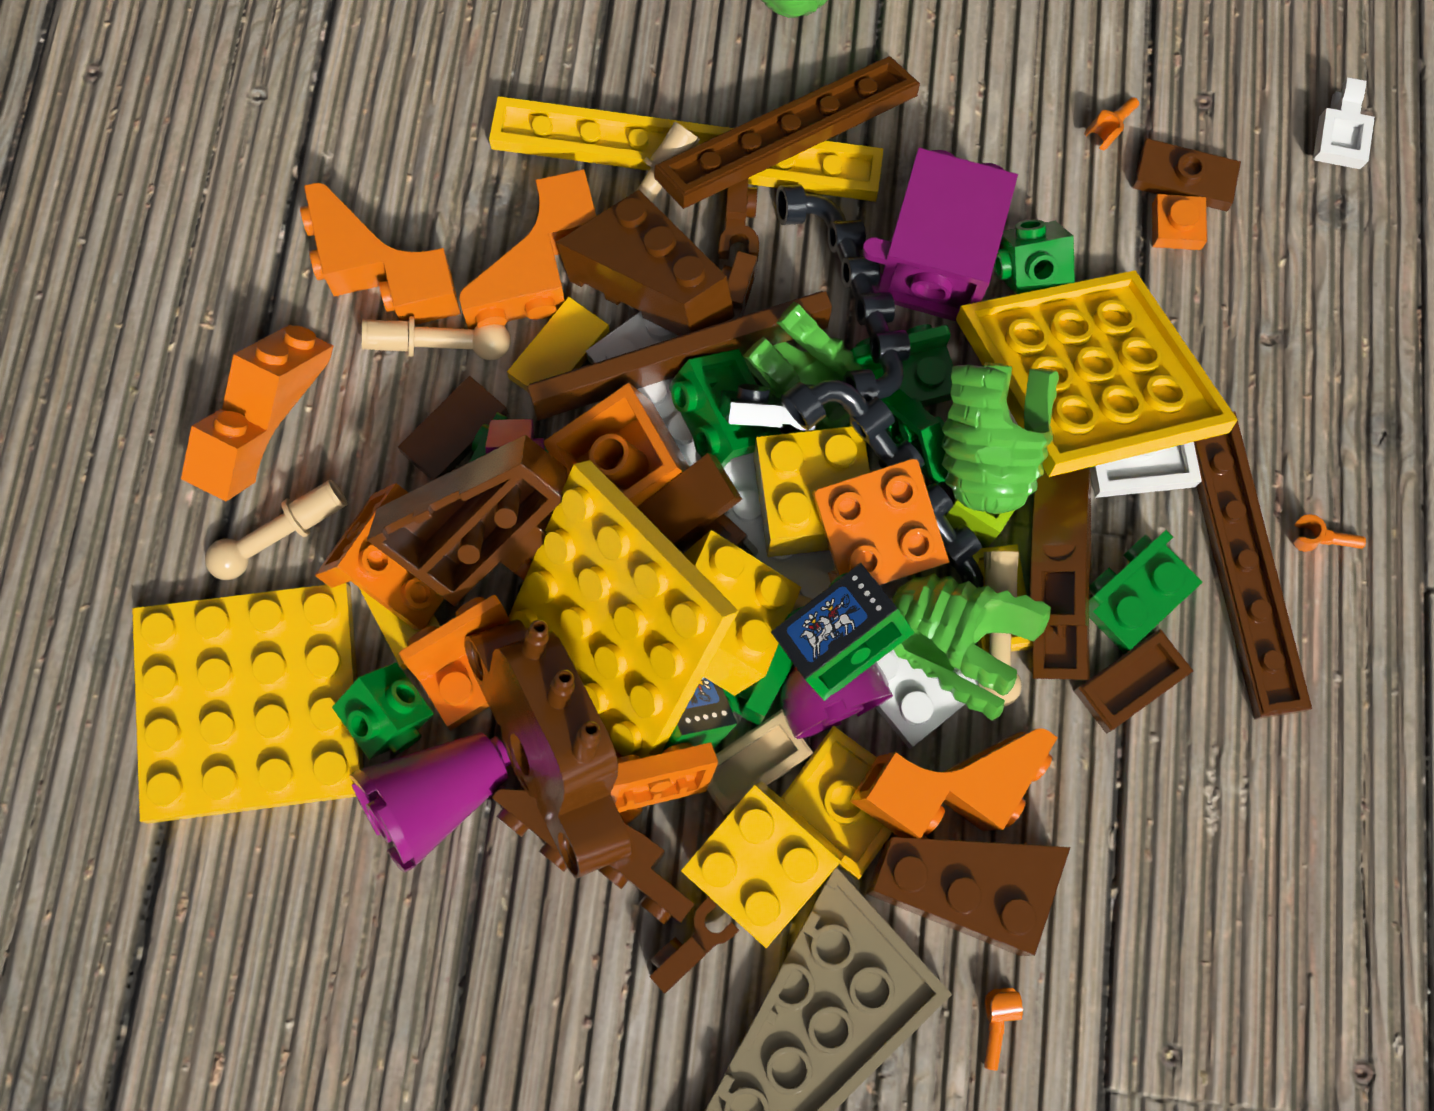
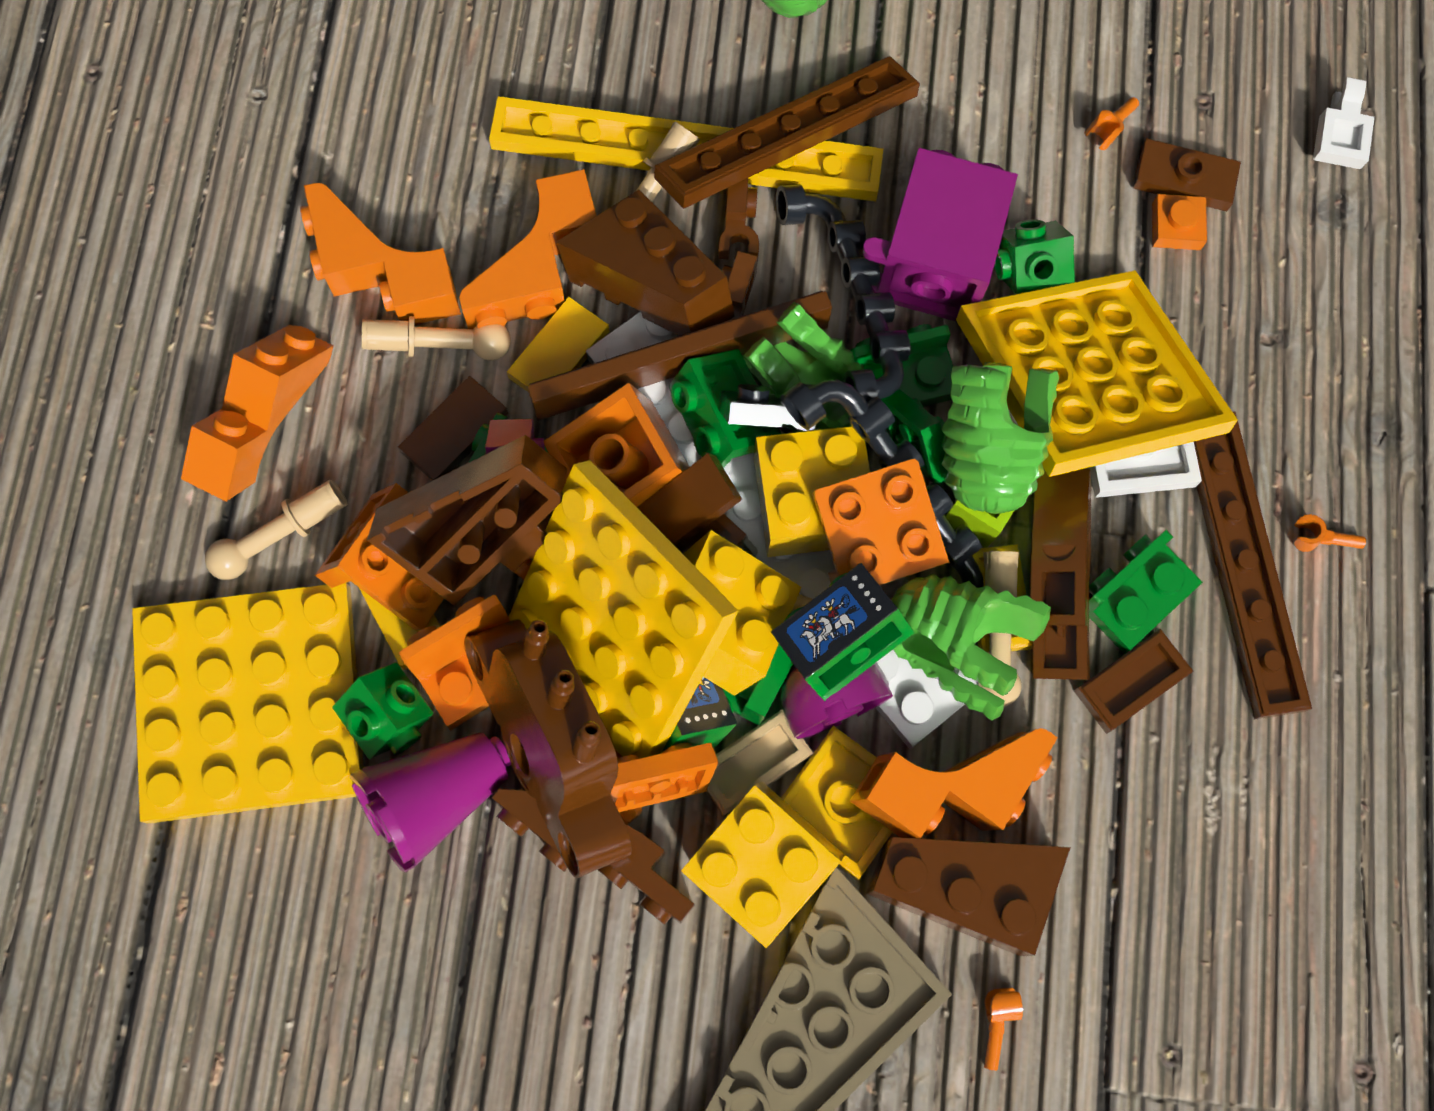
(678, 958): reddish brown plate -> none

